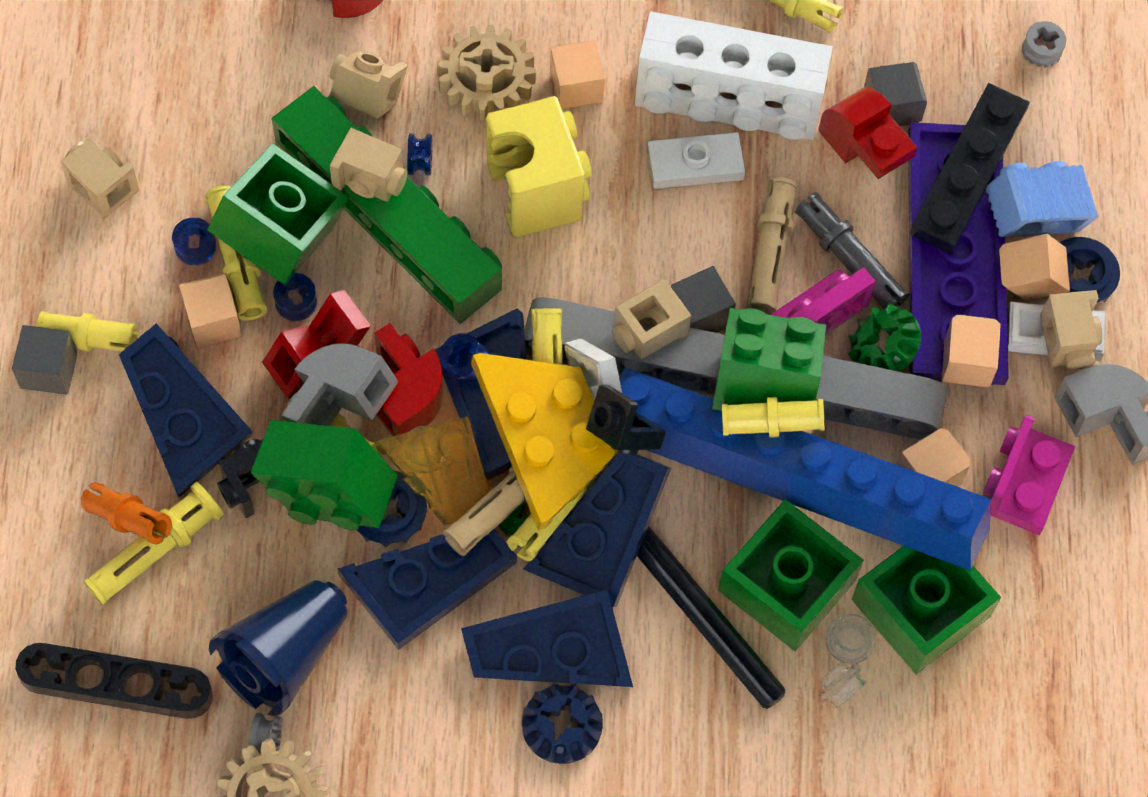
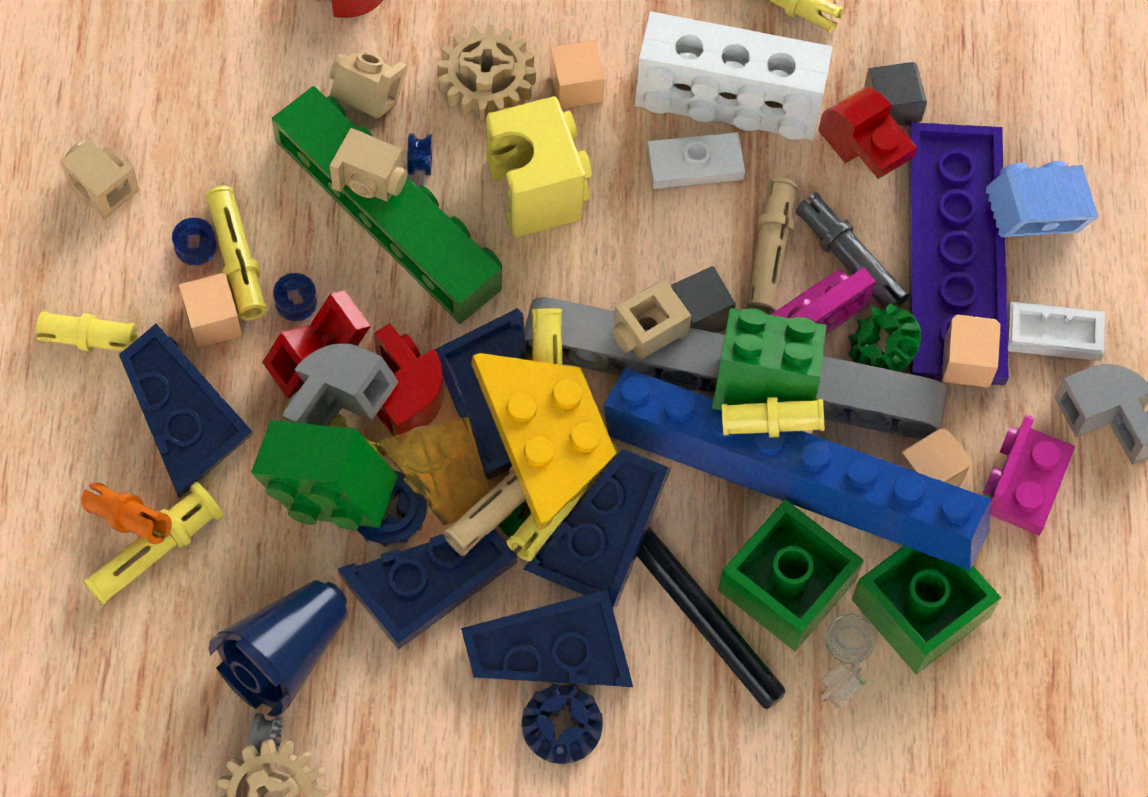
(44, 360): dark grey piece -> none
(116, 674): black beam -> none
(238, 477): black bracket -> none
(277, 213): green brick -> none
(450, 354): clear blue bush -> none
(597, 366): white plate -> none
(620, 426): black bracket -> none
(969, 168): black plate -> none
(1034, 267): light nougat piece -> none
(1040, 54): light grey bush -> none
(1071, 329): tan brick -> none
(1086, 252): dark blue gear -> none

